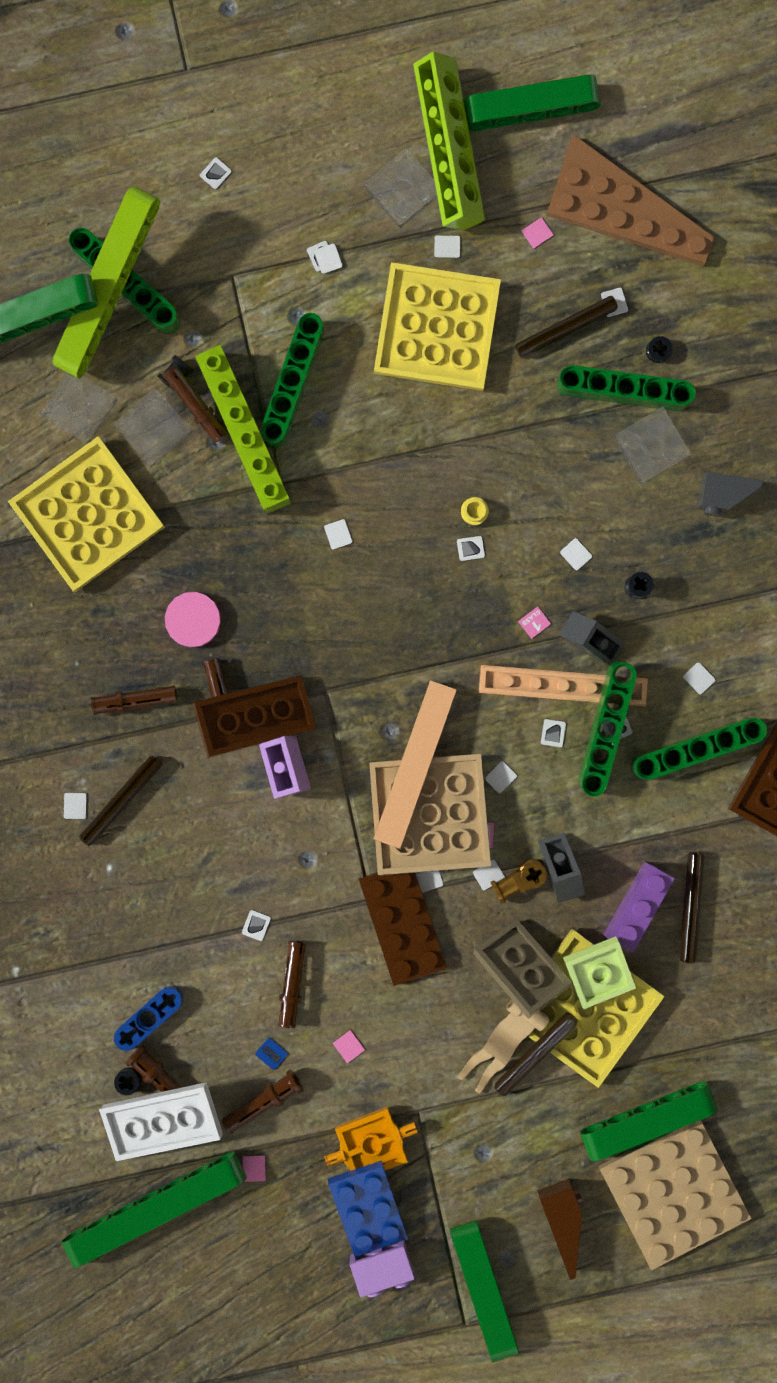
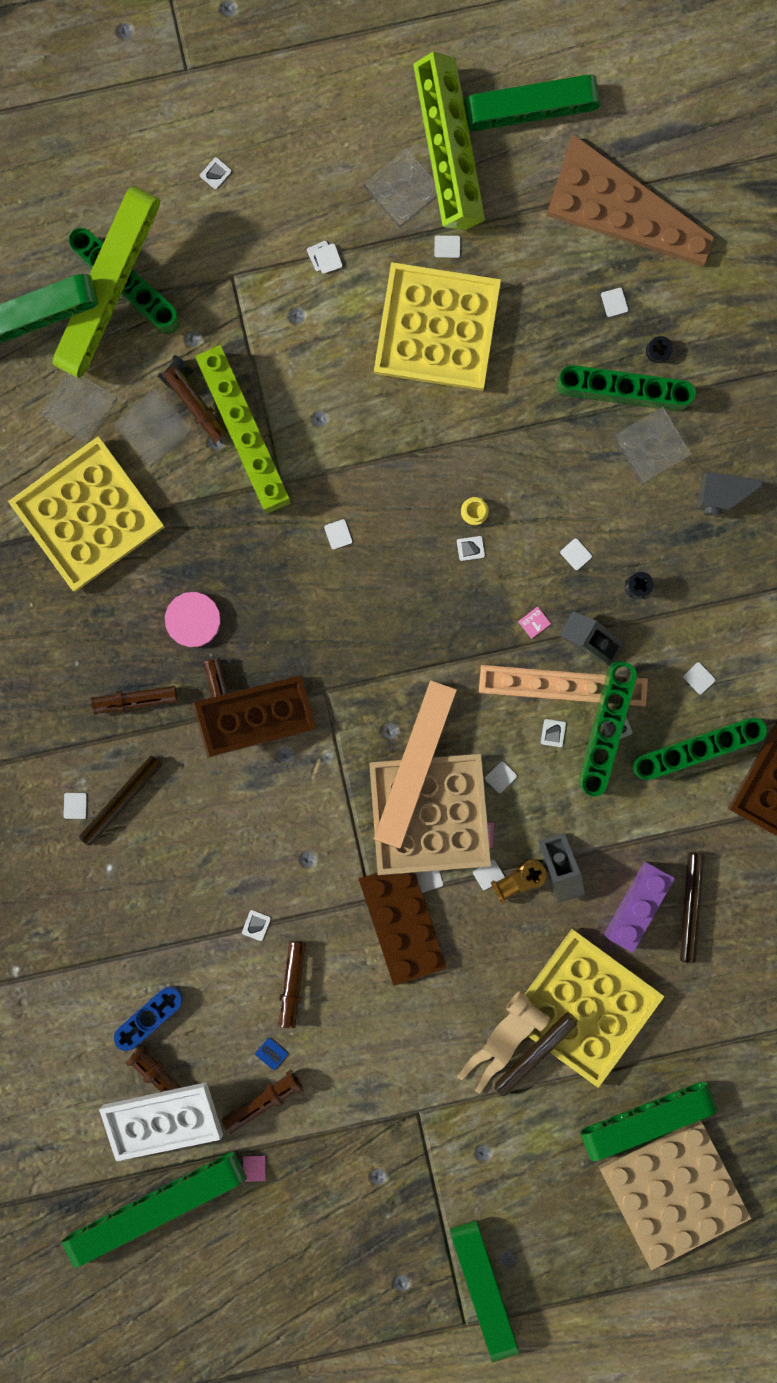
(128, 1090): black bush -> none
(284, 766): lavender brick -> none
(290, 367): green beam -> none
(348, 1046): bright pink sticker -> none
(367, 1208): blue plate -> none
(371, 1140): light orange plate -> none
(382, 1269): lavender brick -> none
(522, 968): dark tan plate -> none
(537, 232): bright pink sticker -> none
(564, 1217): reddish brown slope -> none
(566, 326): dark brown axle -> none
(599, 972): yellowish green plate -> none

